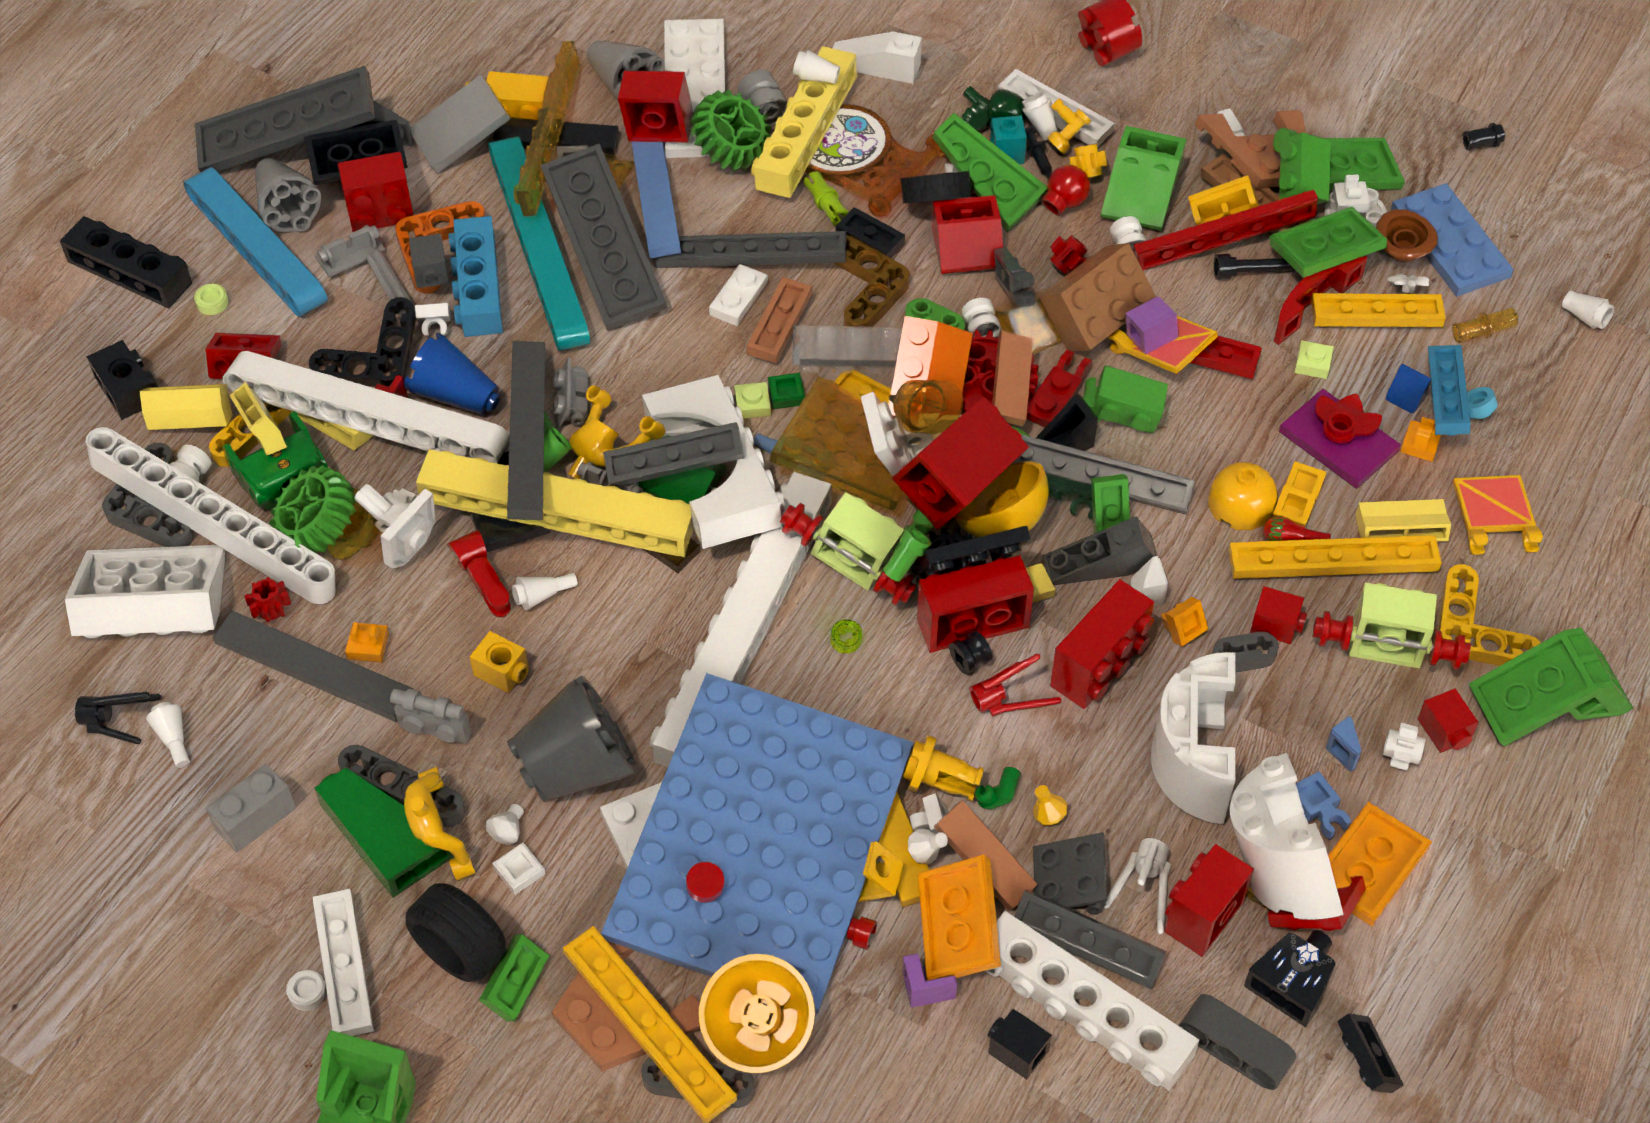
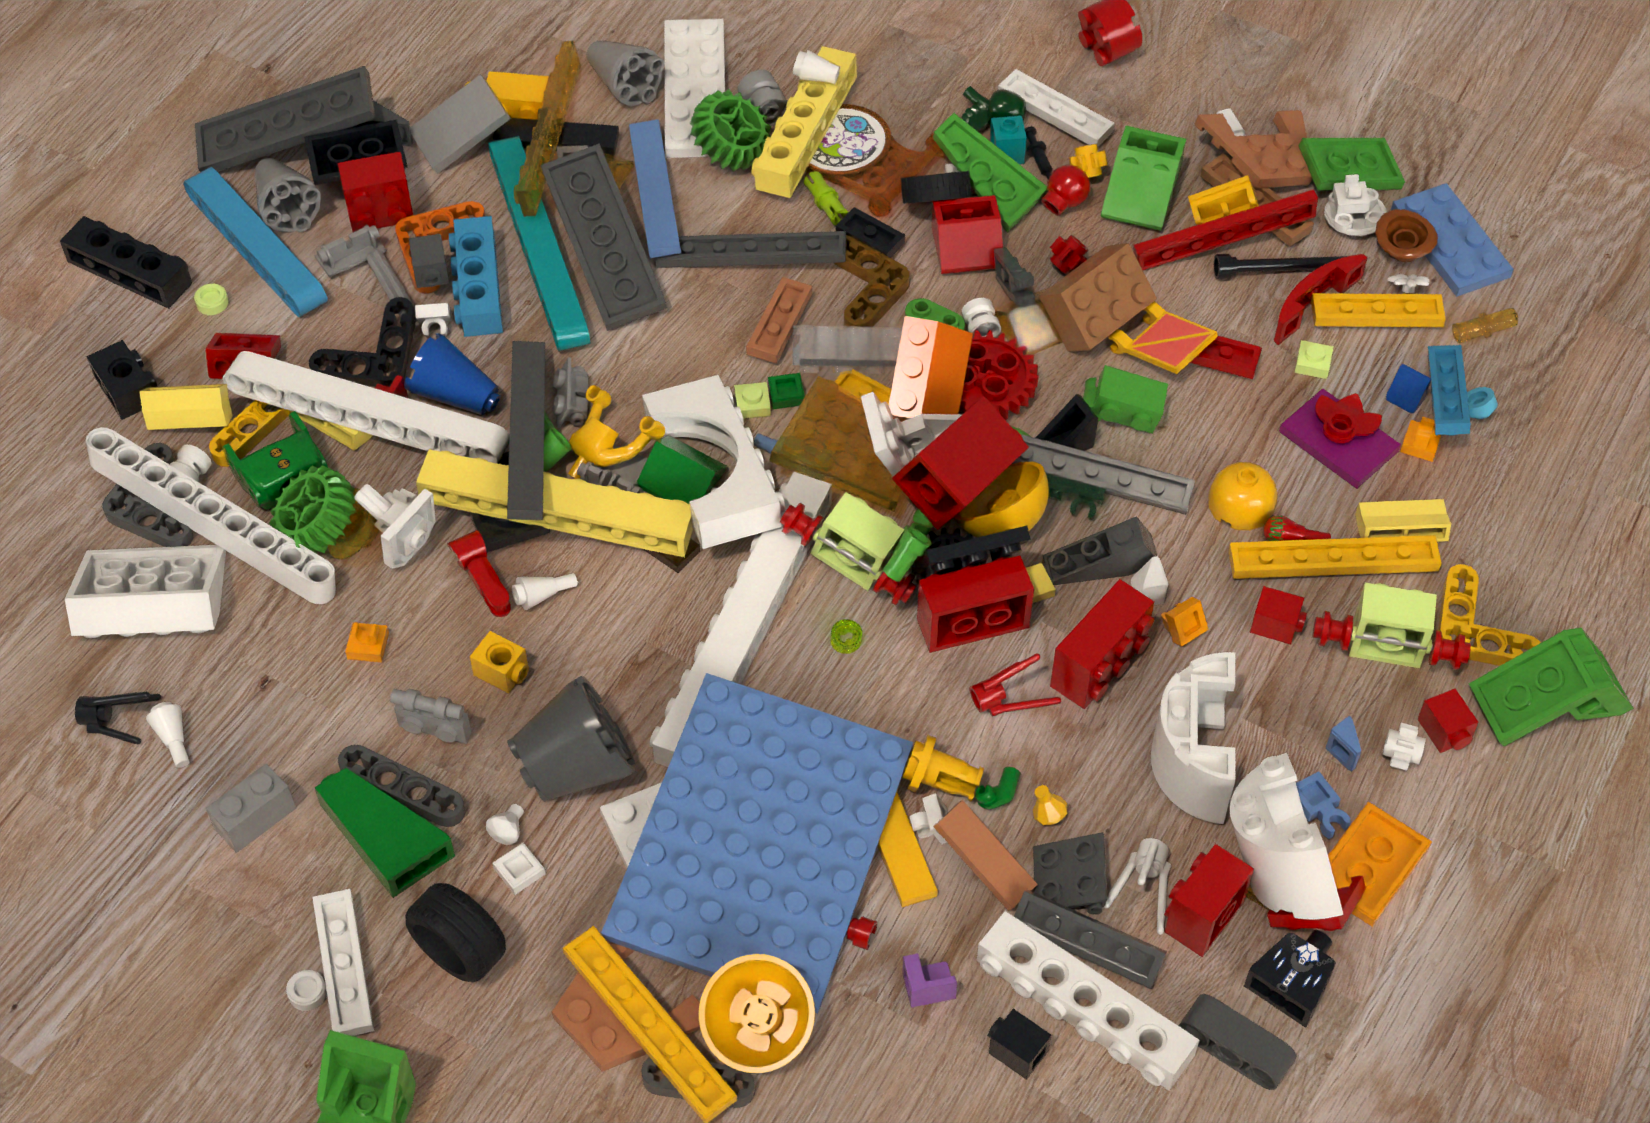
(258, 419): light yellow piece -> none
(268, 599): red gear -> none
(309, 664): dark grey tile -> none
(427, 823): yellow piece -> none
(514, 977): bright green plate -> none
(655, 106): red brick -> none
(673, 454): dark grey plate -> none
(705, 882): red tile -> none
(738, 295): white plate -> none
(880, 877): yellow bracket -> none
(886, 55): white slope -> none
(925, 845): white rock -> none
(927, 405): clear yellow piece -> none
(959, 919): light orange tile -> none
(970, 652): black wheel -> none
(1012, 376): nougat tile -> none
(1040, 114): white cone -> none
(1057, 389): red hinge -> none
(1075, 123): yellow piece -> none
(1109, 501): bright green plate -> none
(1127, 231): white wheel -> none
(1151, 325): medium lavender panel -> none
(1245, 650): dark grey beam -> none
(1300, 493): yellow slope -> none
(1303, 163): bright green hinge -> none
(1328, 241): bright green tile -> none
(1374, 1061): black plate -> none
(1482, 137): black pin -> none
(1496, 506): flag -> none
(1589, 309): white cone -> none

